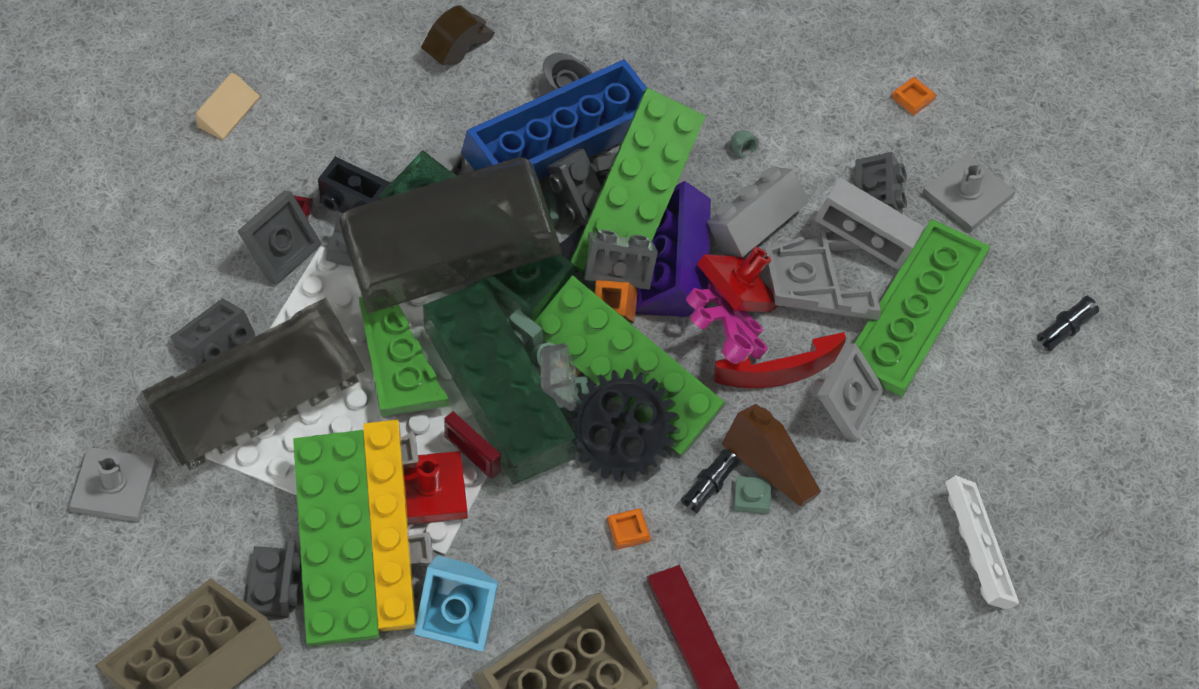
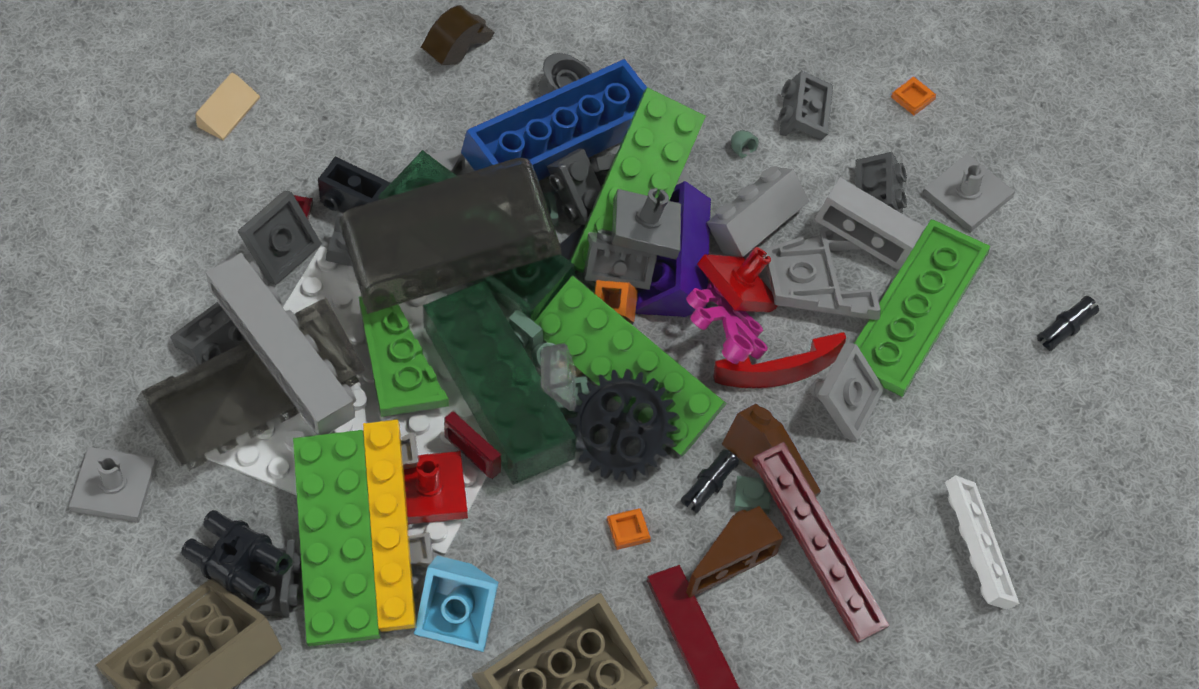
(236, 556): none -> black pin
(281, 345): none -> light grey brick
(647, 223): none -> dark grey tile
(743, 544): none -> reddish brown slope
(806, 106): none -> dark grey bracket
(820, 542): none -> tile

